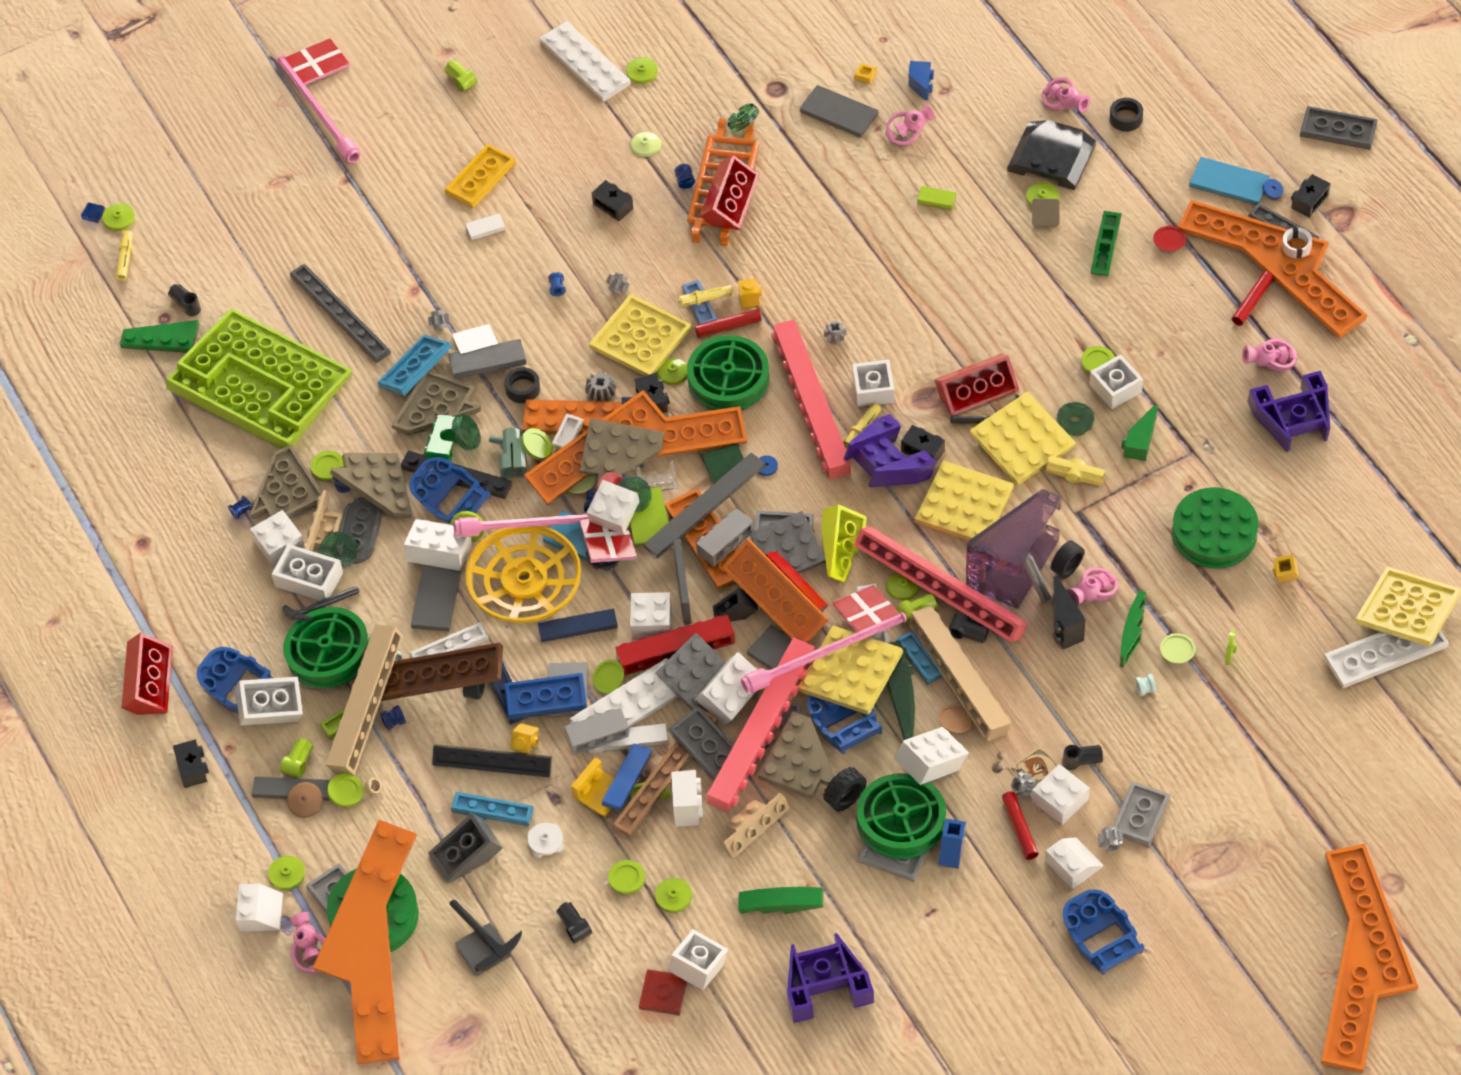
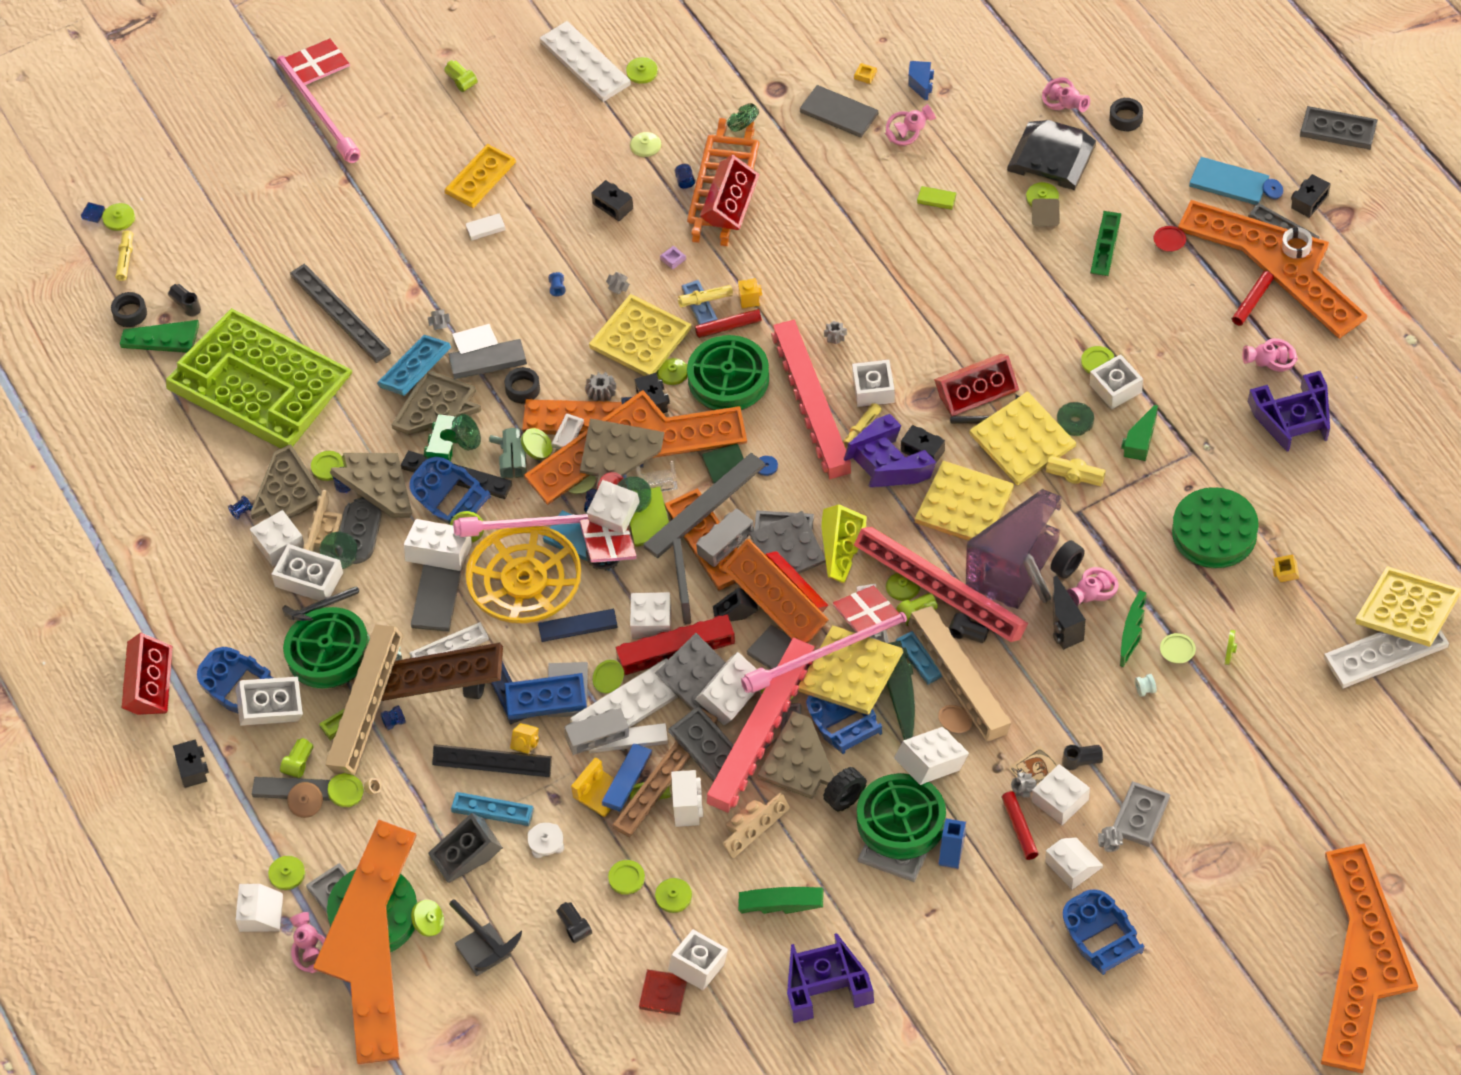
(132, 319): none -> black tyre
(427, 918): none -> lime piece
(673, 257): none -> lavender tile

